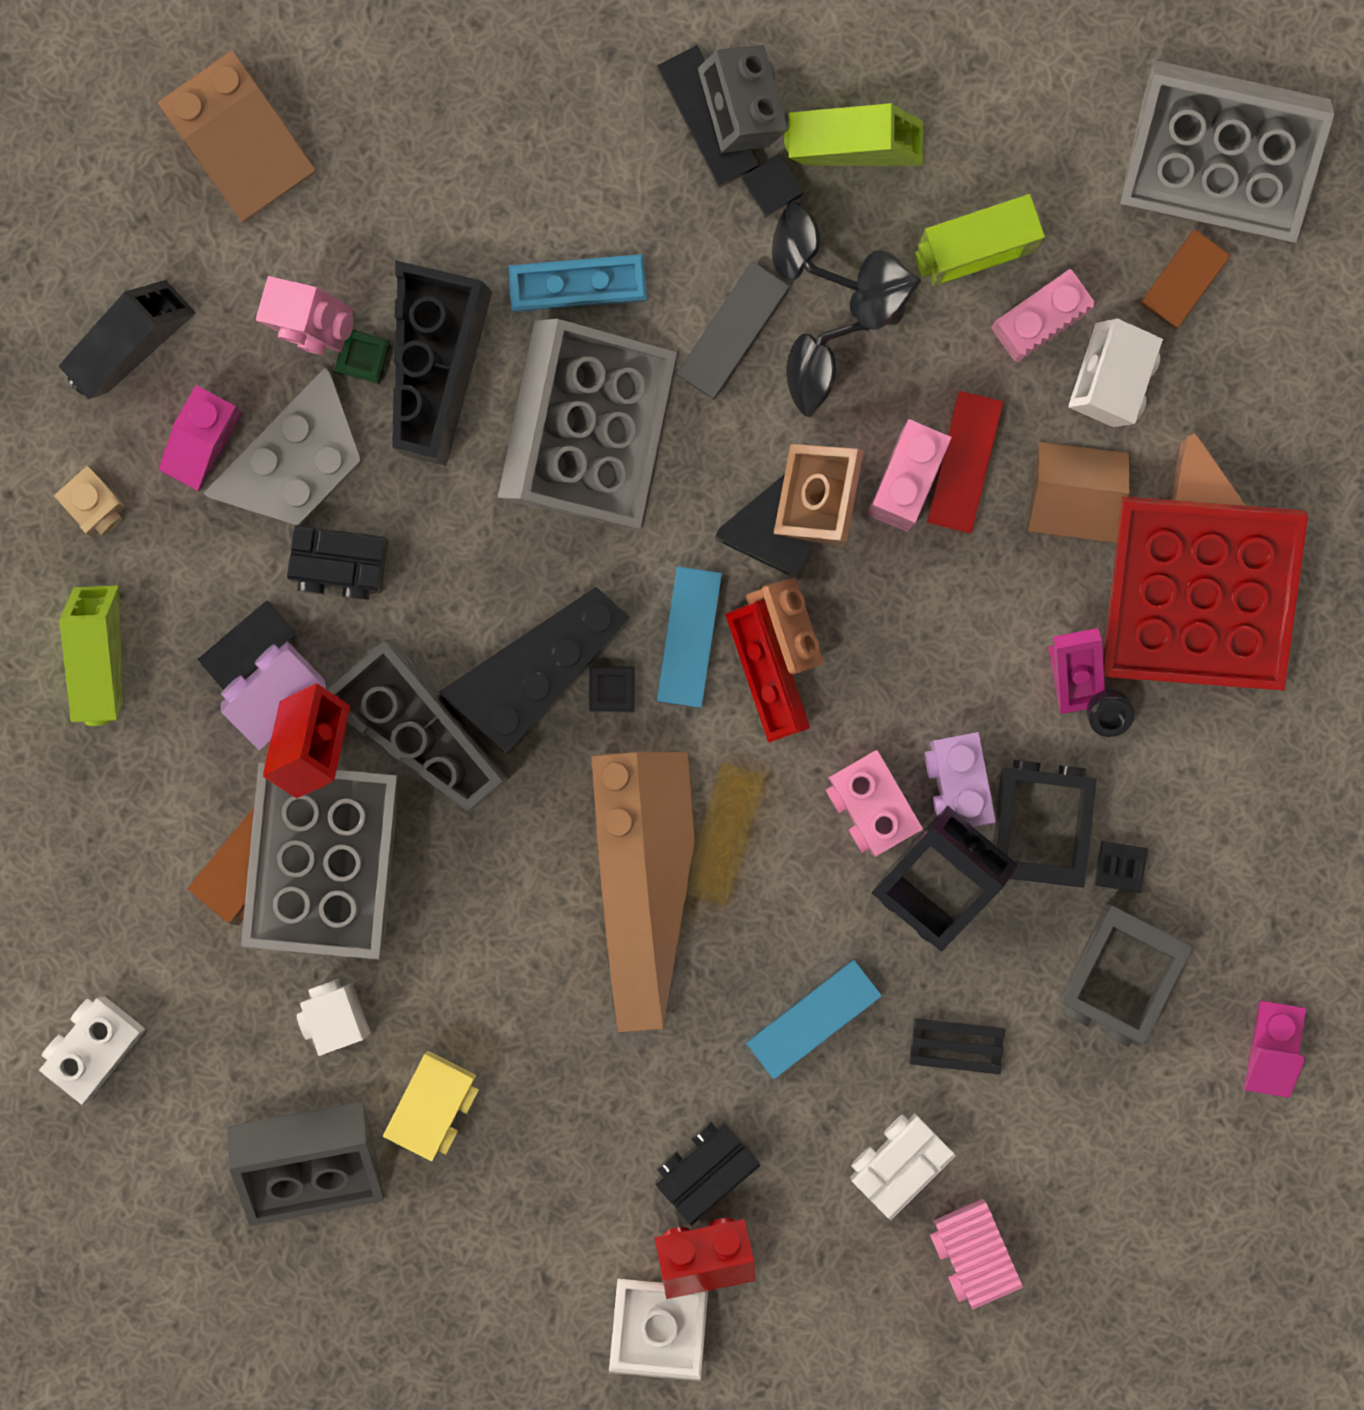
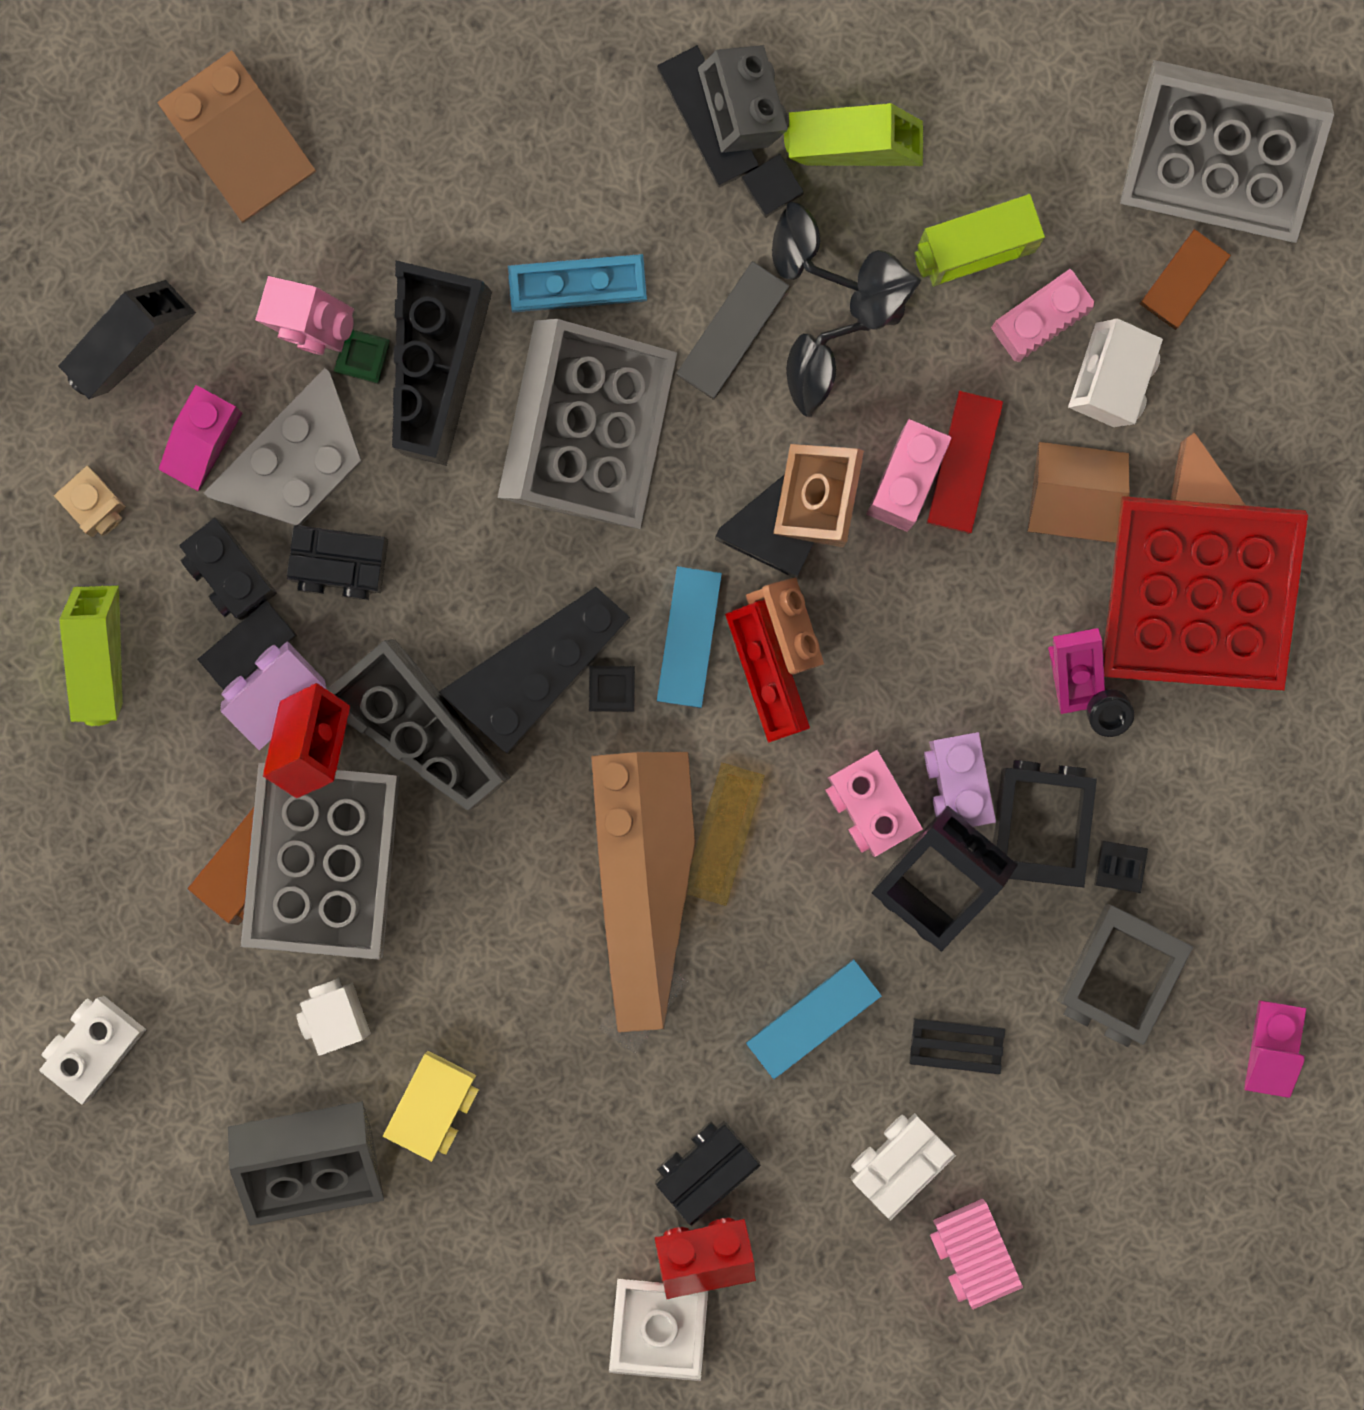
(227, 569): none -> black brick

